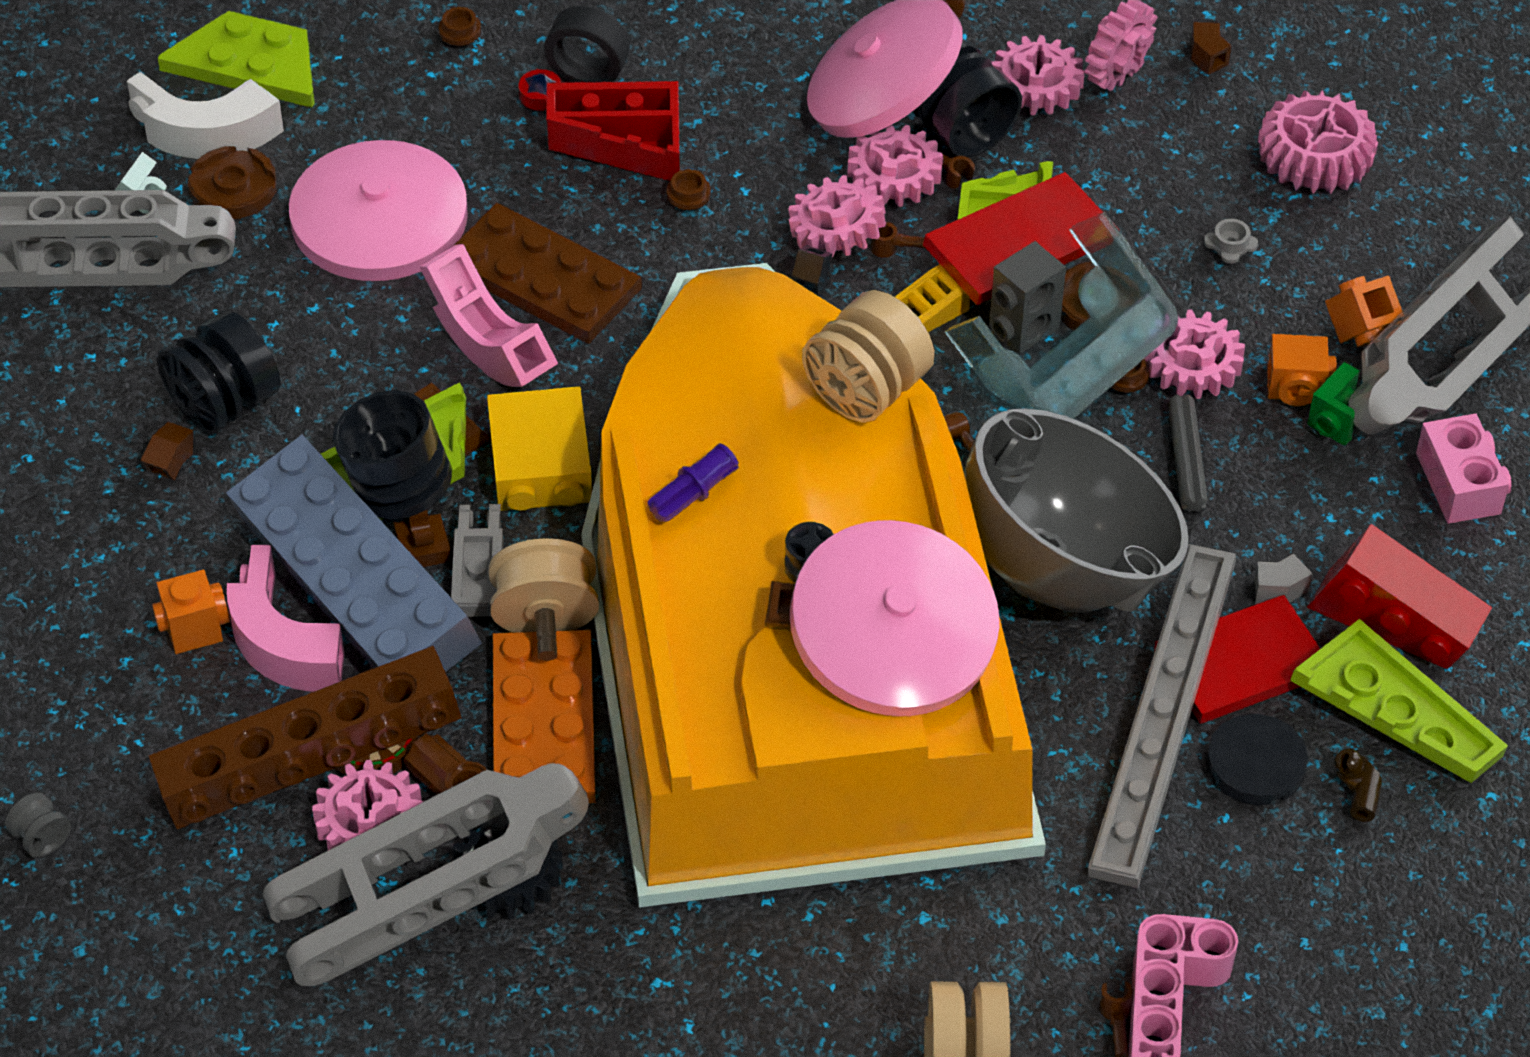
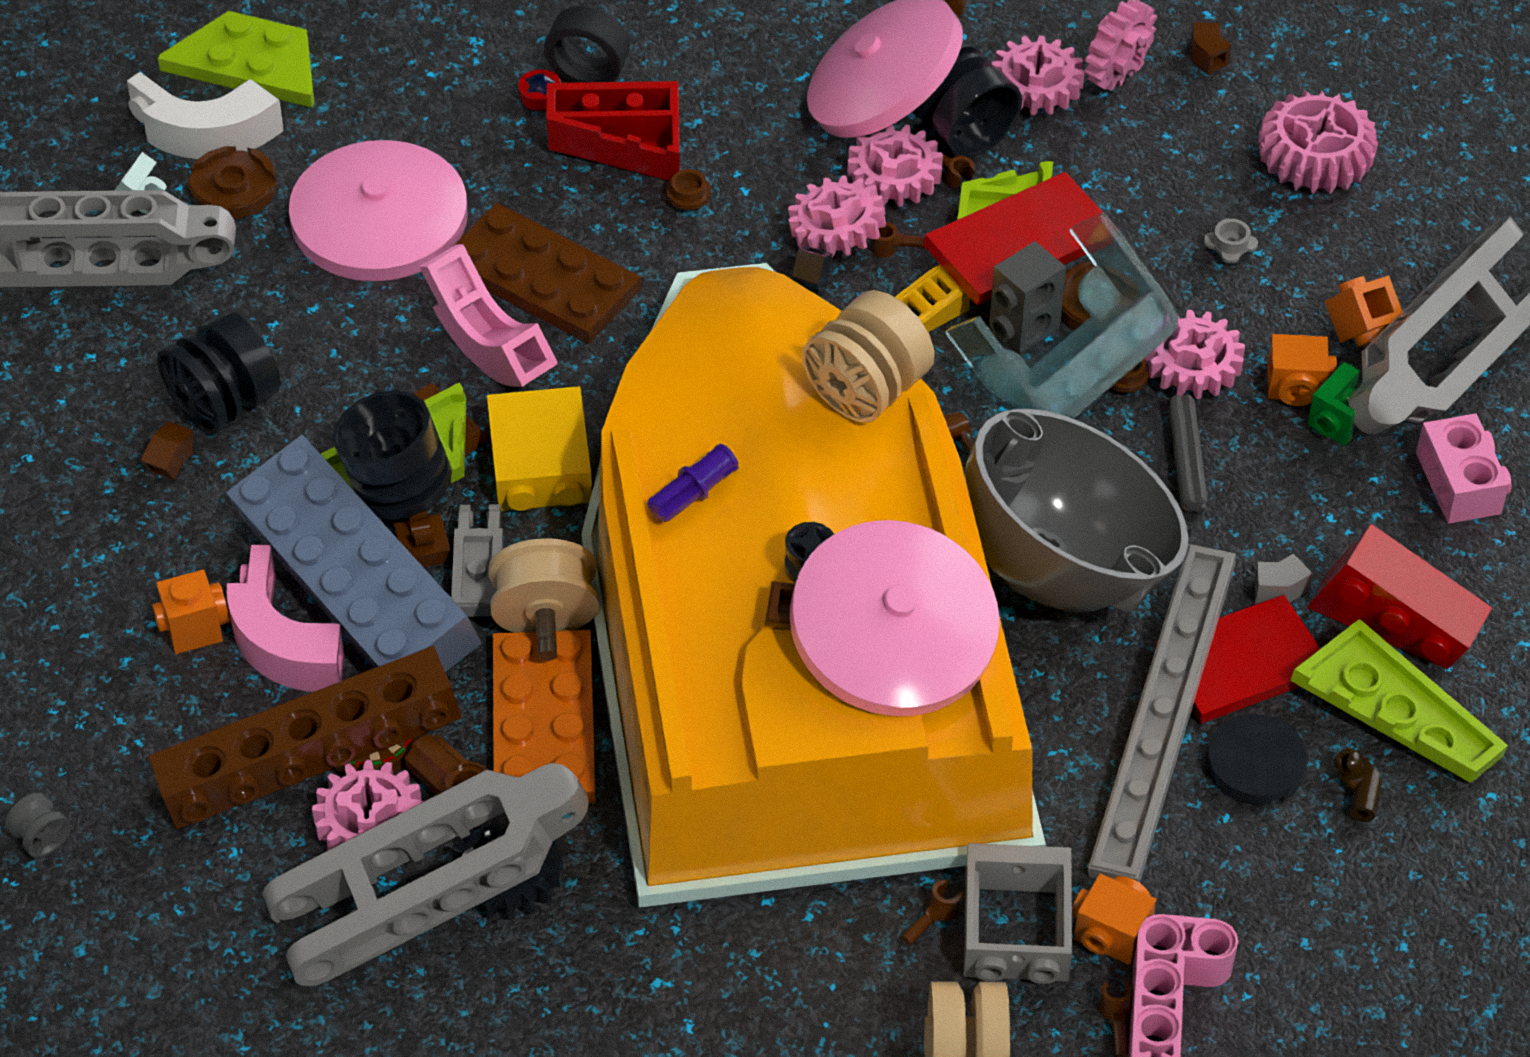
(459, 26): reddish brown plate -> none
(938, 909): none -> reddish brown hand
(1039, 871): none -> light grey window
(1112, 916): none -> orange brick

